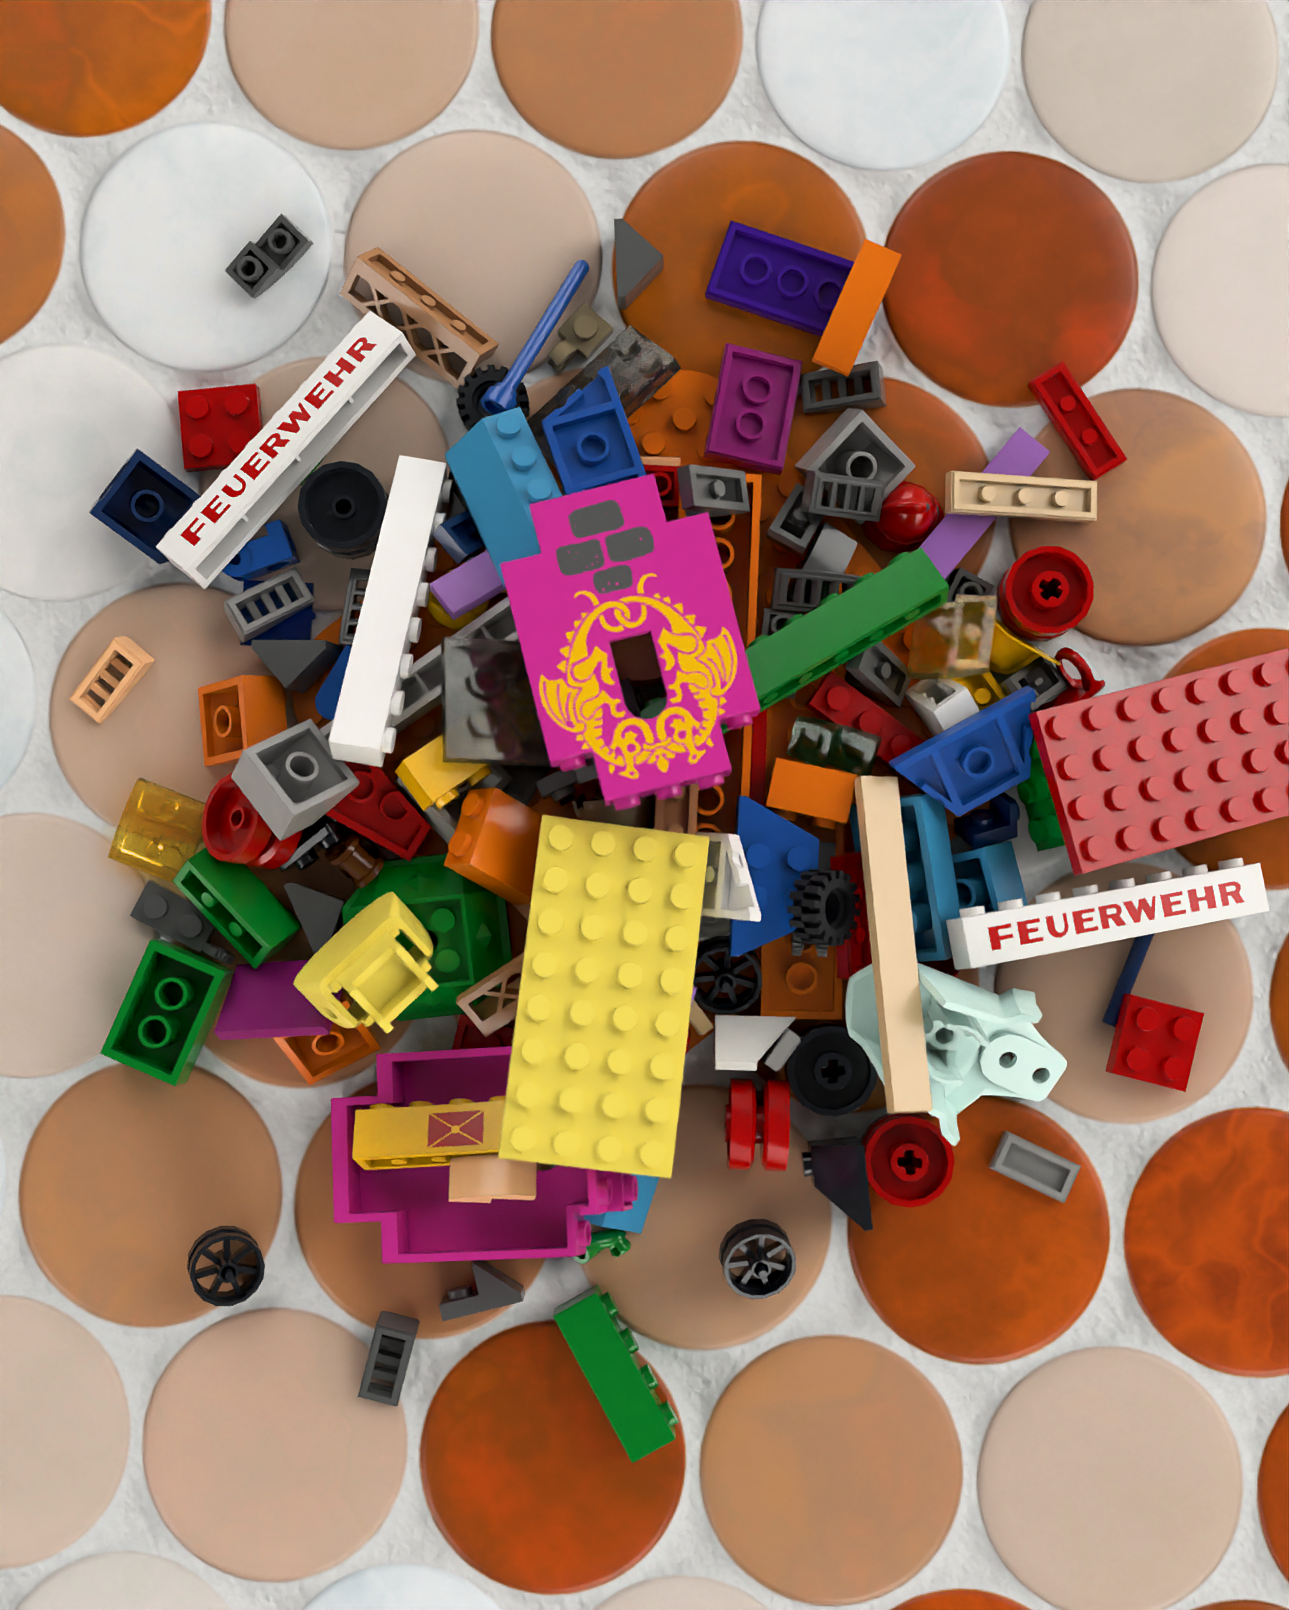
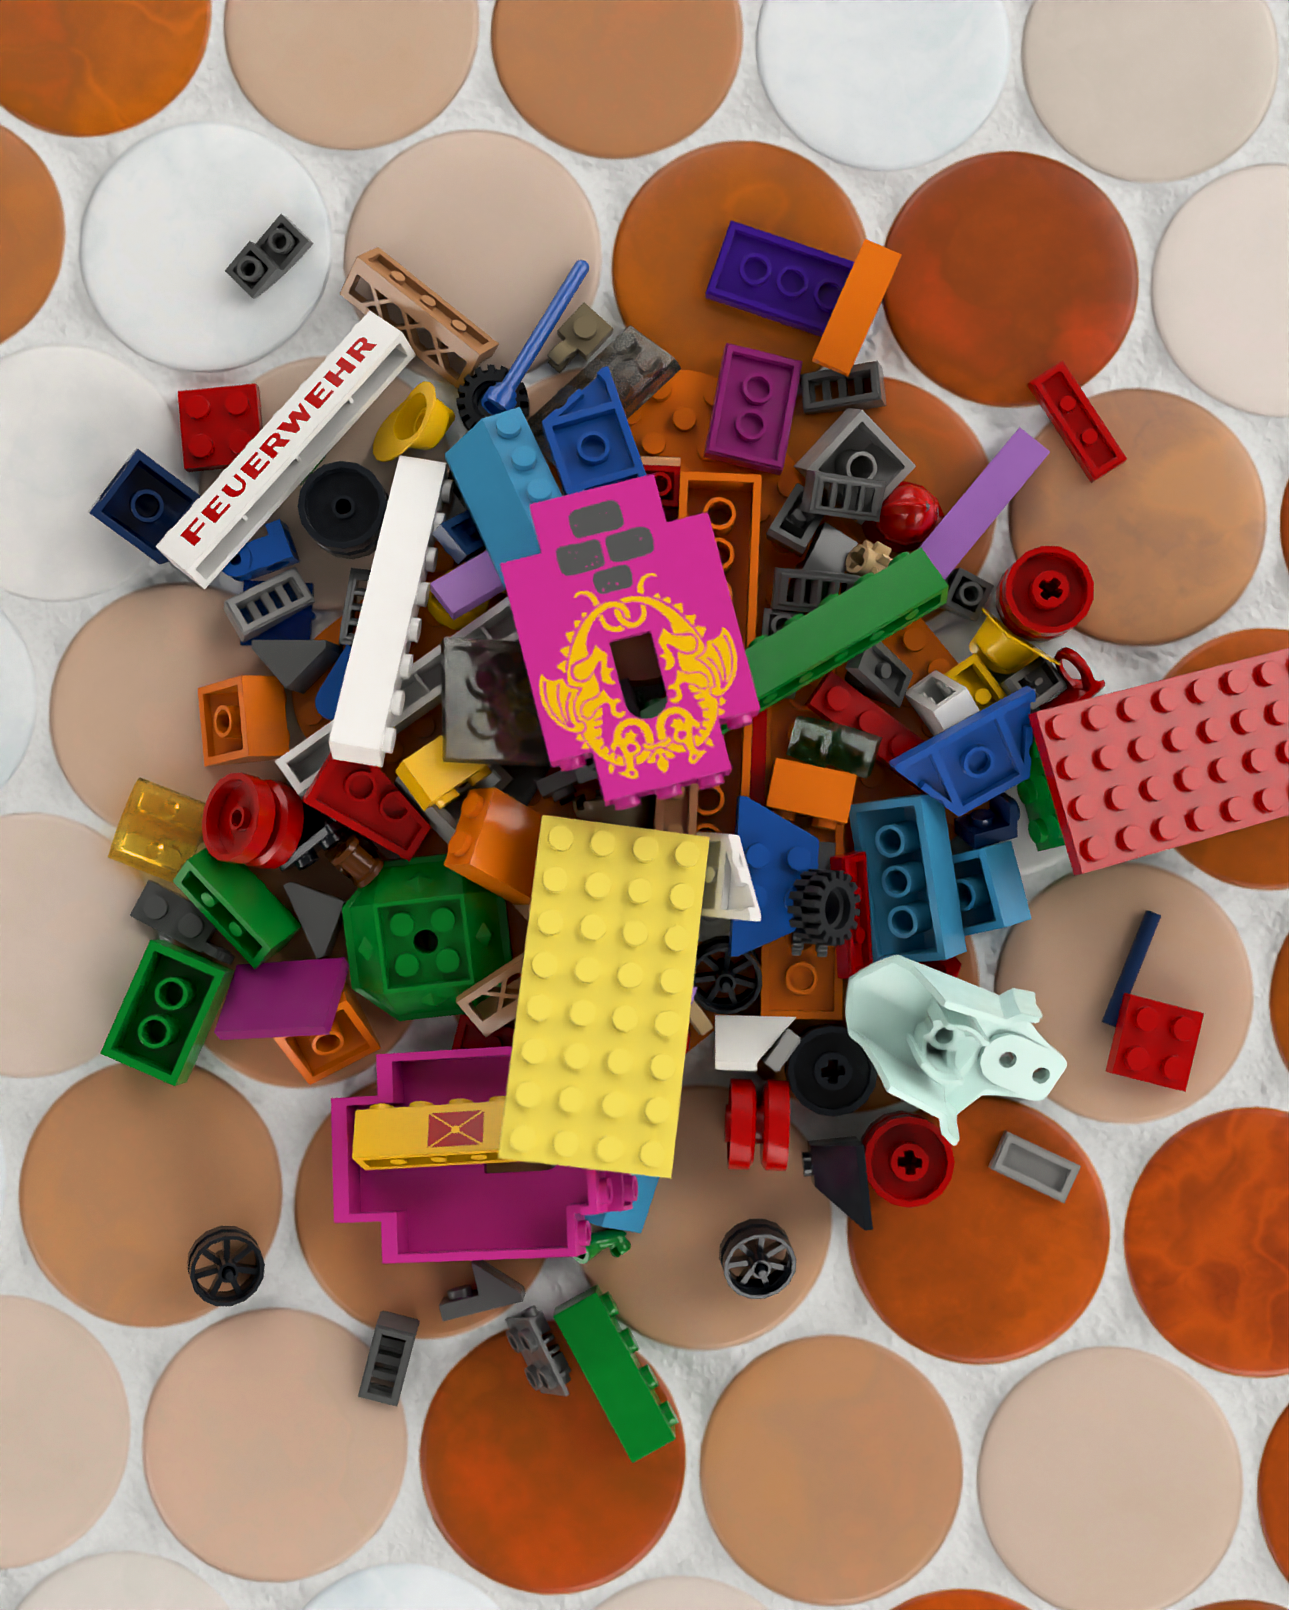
(111, 656): light nougat slope -> none
(293, 778): light grey slope -> none
(370, 966): light yellow piece -> none
(414, 424): none -> yellow piece
(489, 1177): light nougat slope -> none
(543, 1370): none -> dark grey hinge
(636, 263): dark grey slope -> none
(712, 491): dark grey slope -> none
(868, 558): none -> tan gear
(892, 945): tan tile -> none
(954, 639): clear yellow slope -> none
(1020, 497): tan tile -> none
(1106, 915): white brick -> none

